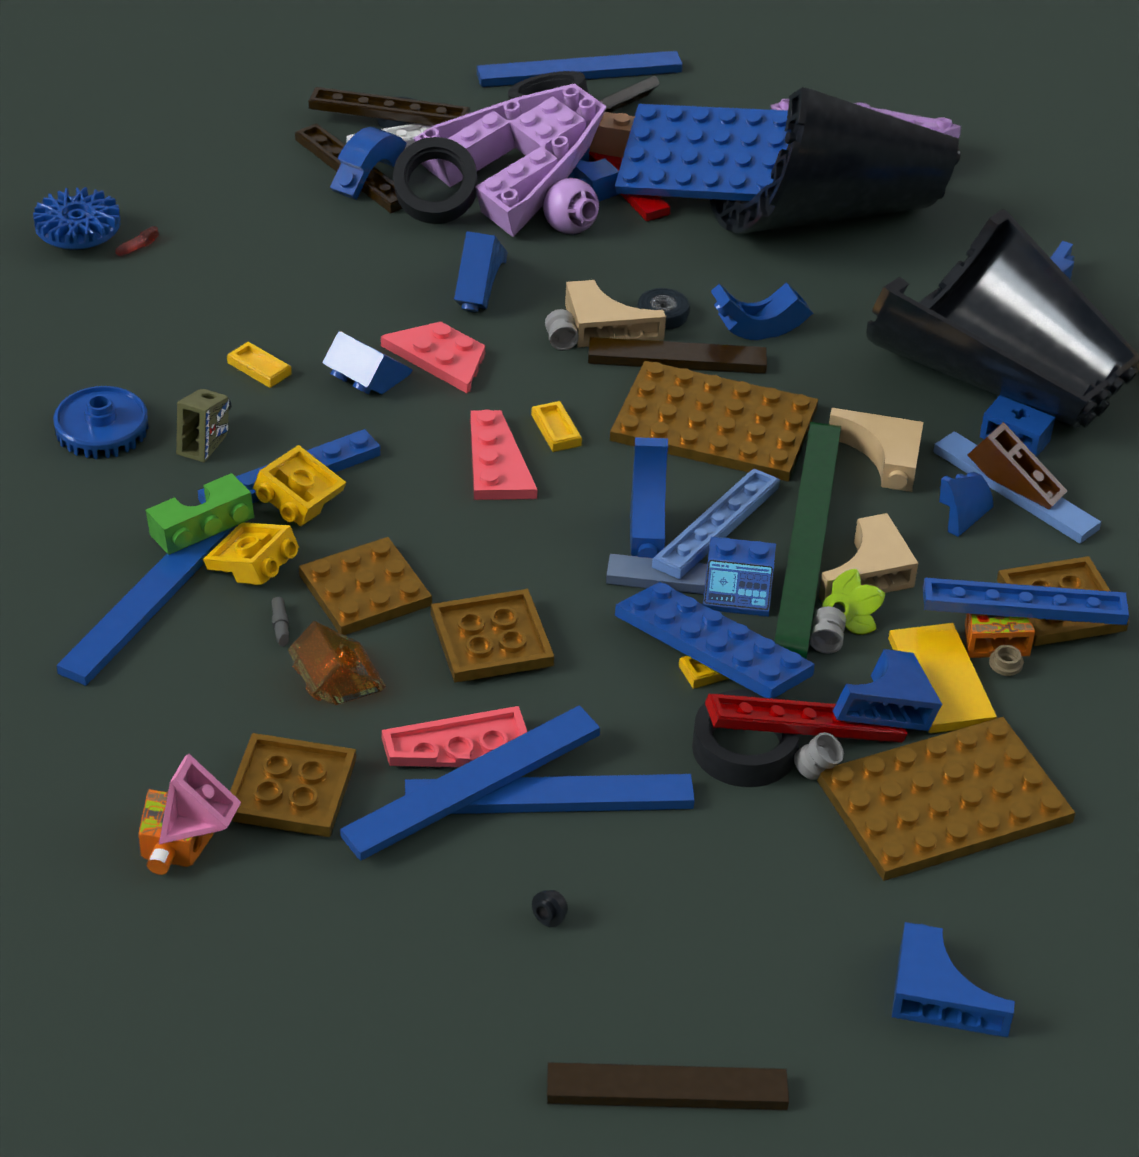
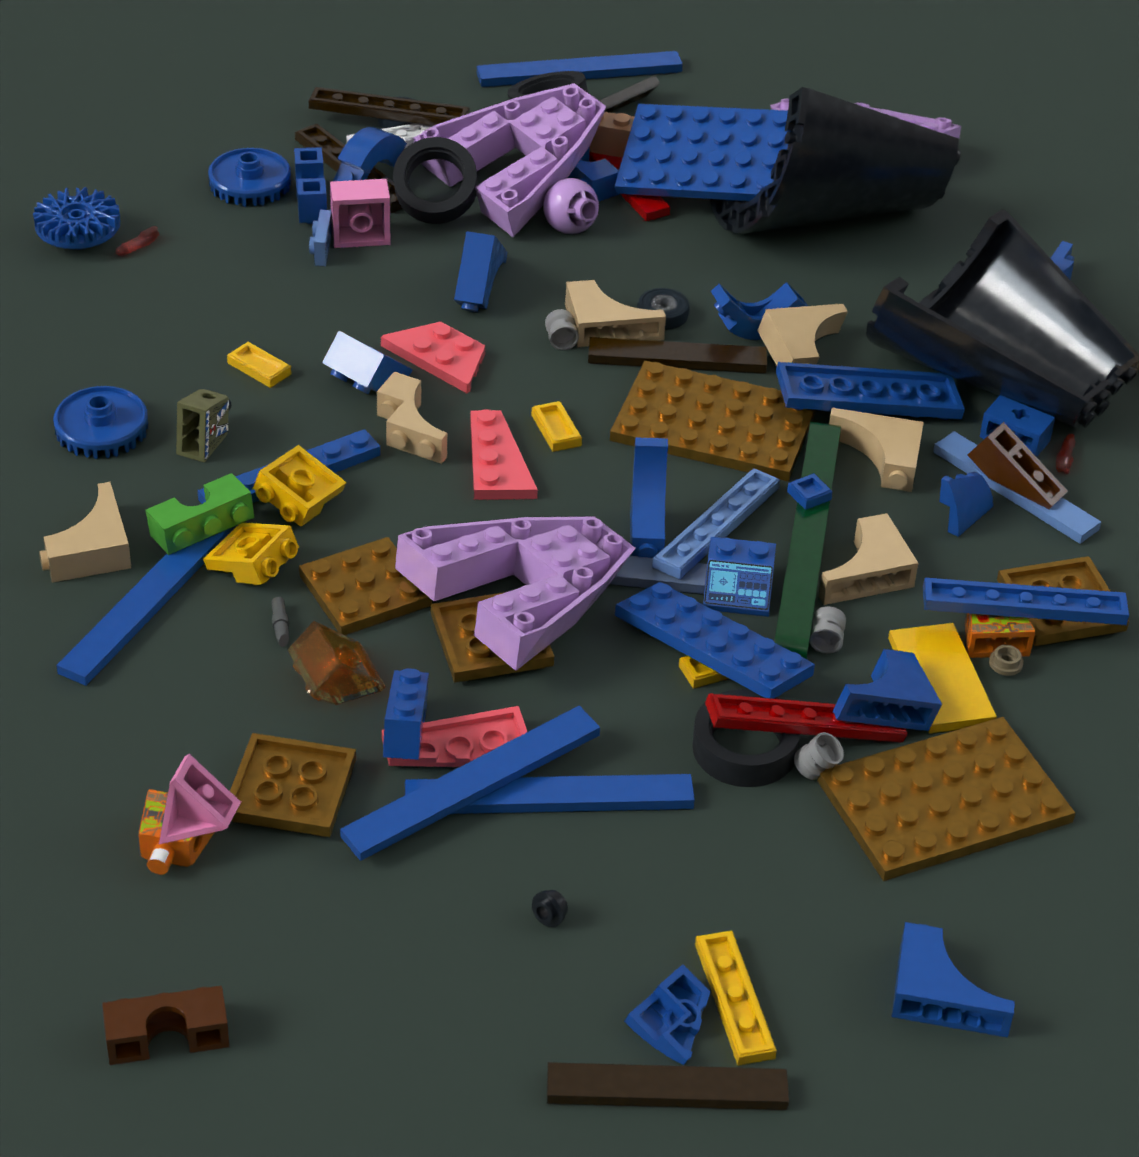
(92, 545): none -> tan arch
(135, 1021): none -> reddish brown arch
(249, 174): none -> blue wheel
(310, 183): none -> blue arch
(321, 239): none -> medium blue plate
(360, 213): none -> bright pink brick
(405, 428): none -> tan arch
(405, 714): none -> blue arch
(558, 558): none -> lavender piece
(671, 1015): none -> blue slope
(735, 998): none -> yellow tile
(793, 331): none -> tan arch
(809, 491): none -> blue tile
(857, 601): lime plate -> none
(869, 390): none -> blue plate
(1064, 458): none -> clear red piece

